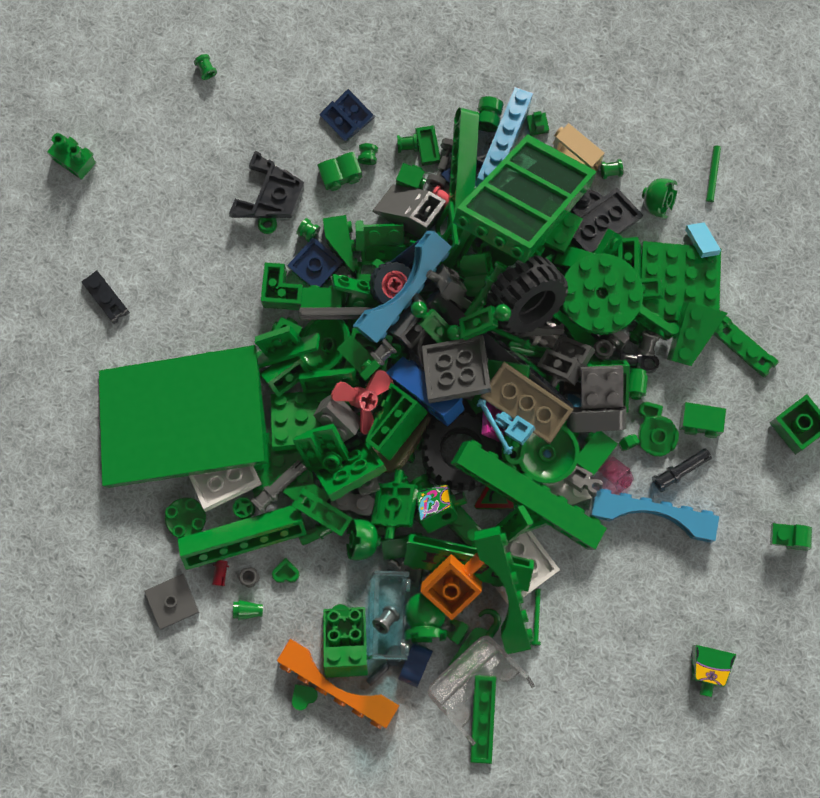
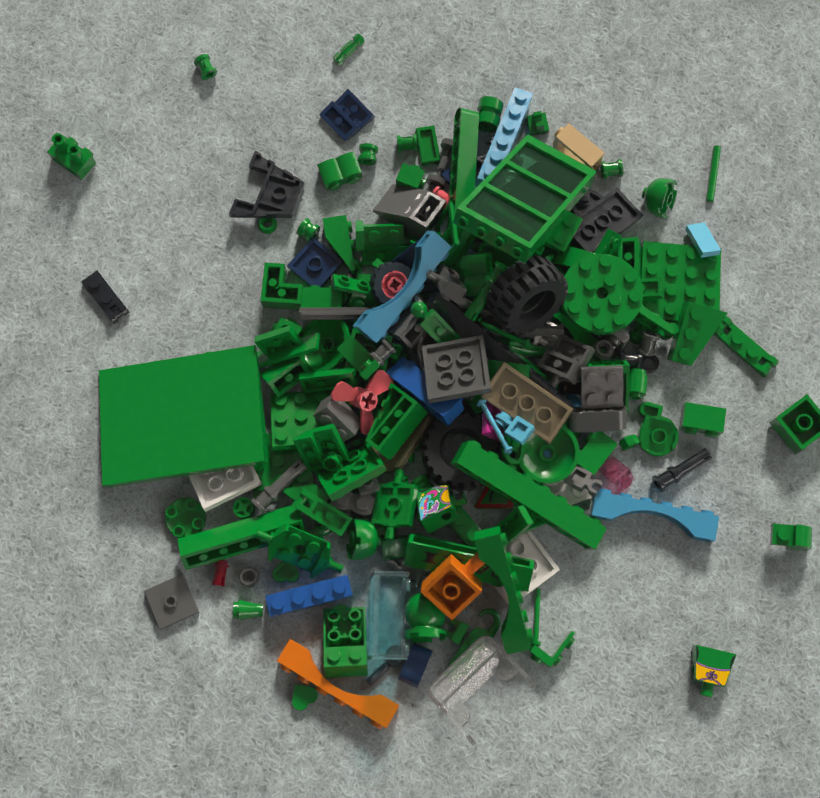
(309, 596): none -> blue brick
(315, 556): none -> green plate
(348, 49): none -> green axle
(386, 619): dark grey bush -> none
(479, 322): green plate -> none
(483, 719): green tile -> none
(540, 656): none -> green bracket

